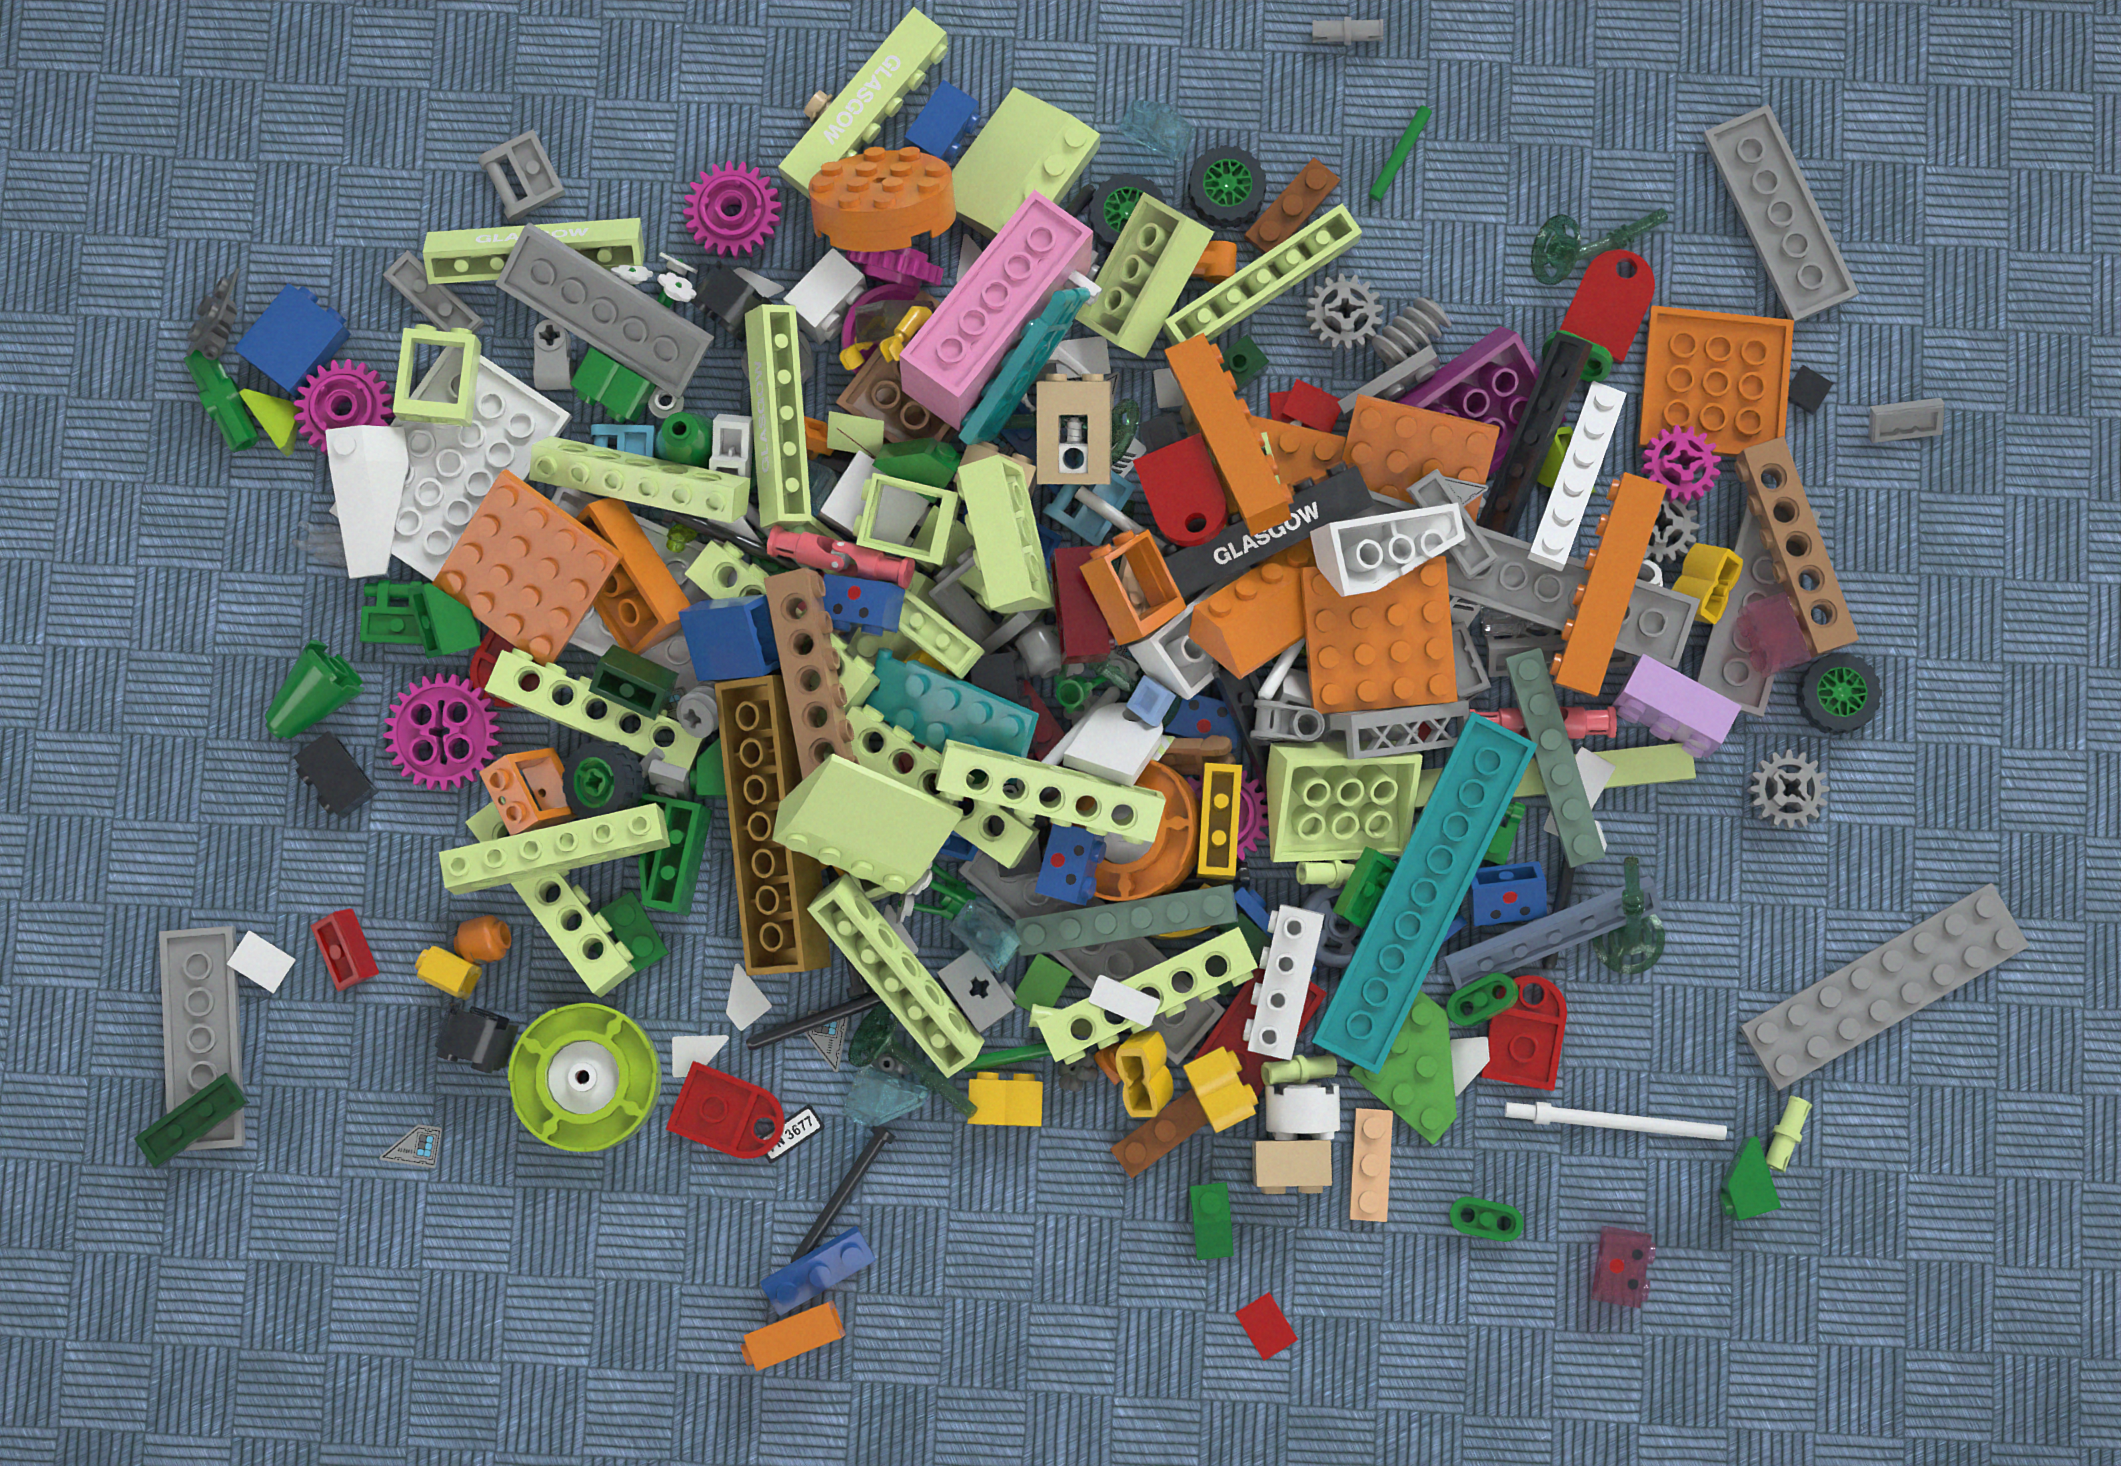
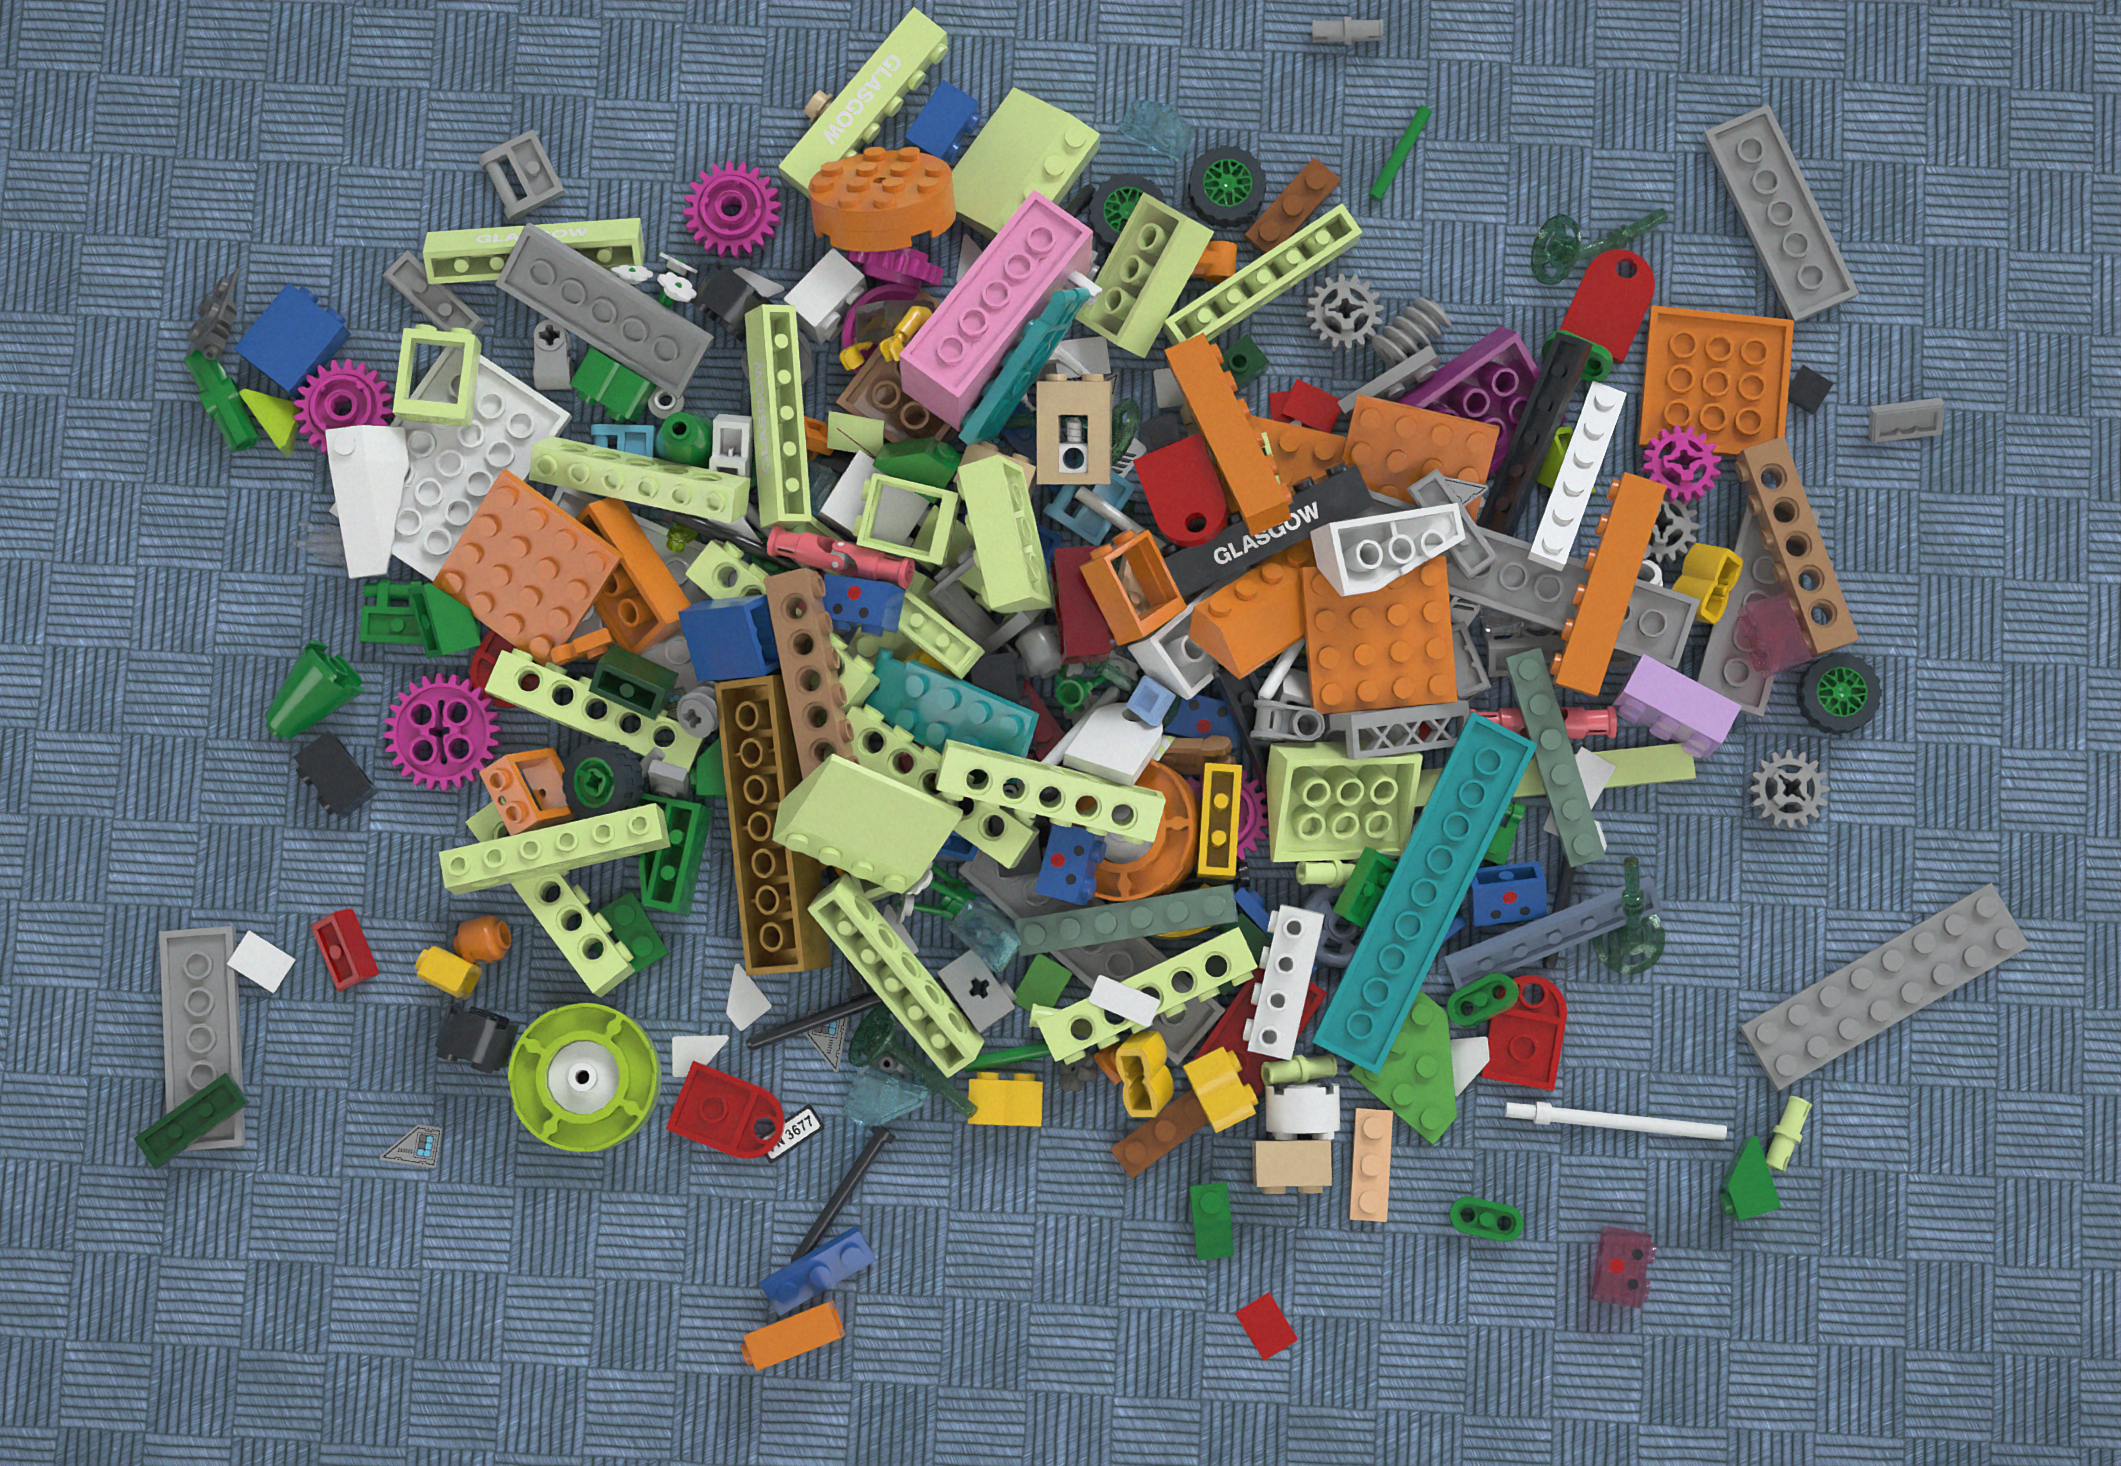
(590, 645): none -> orange plate

